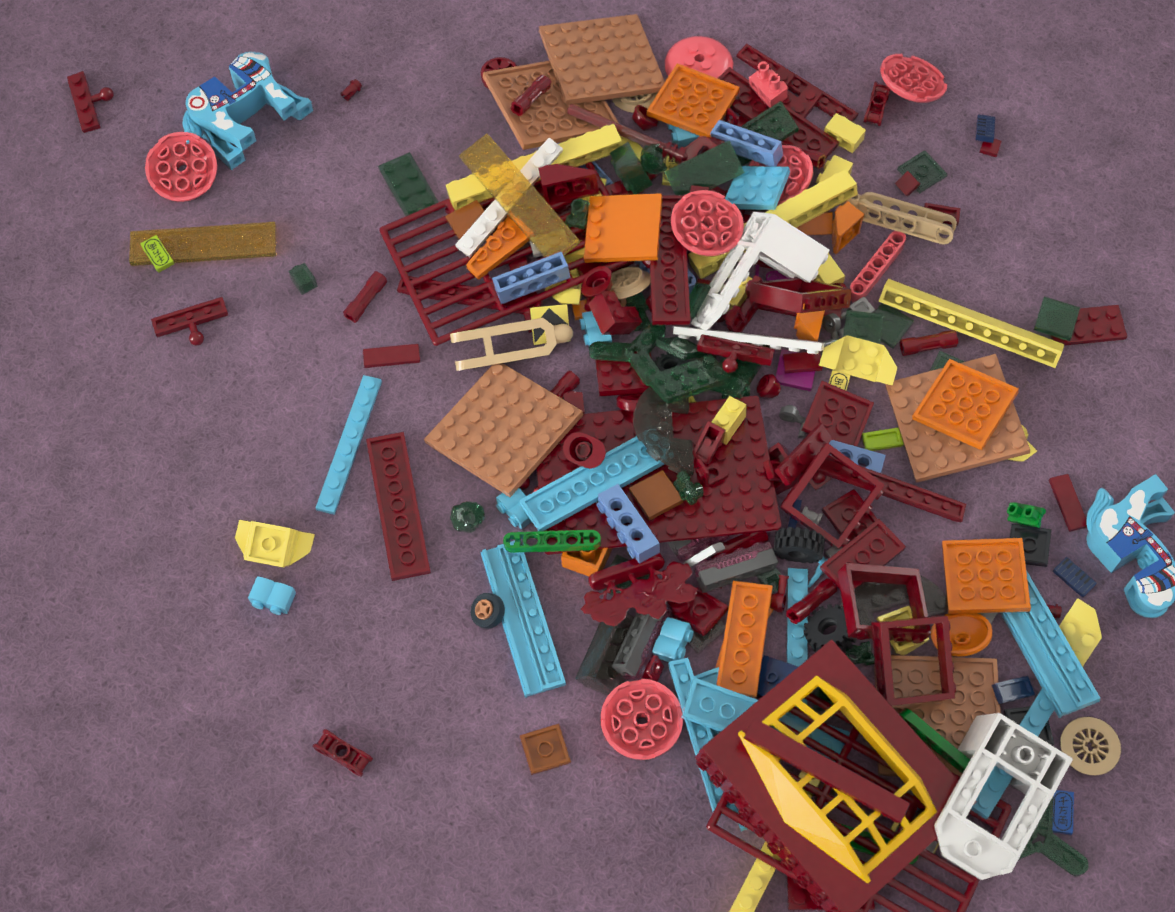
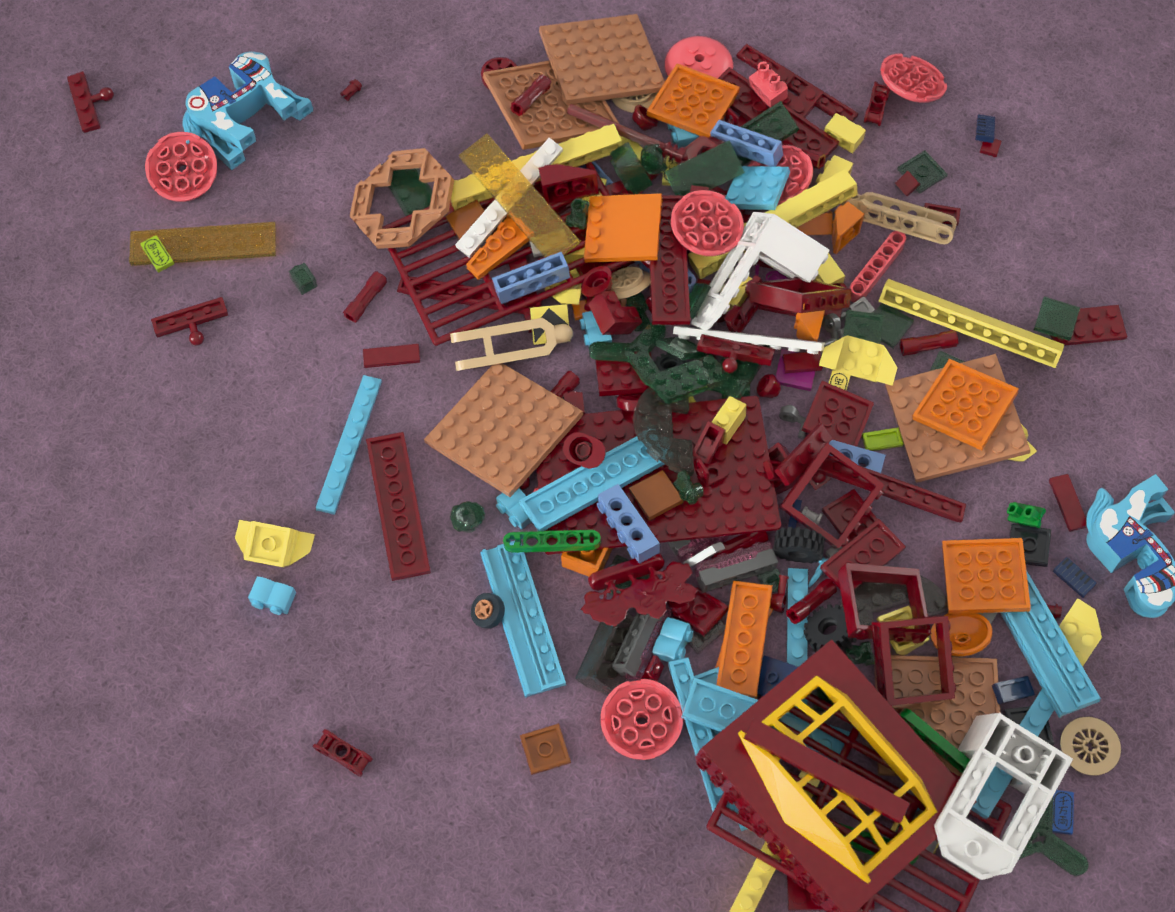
(421, 219): none -> nougat plate

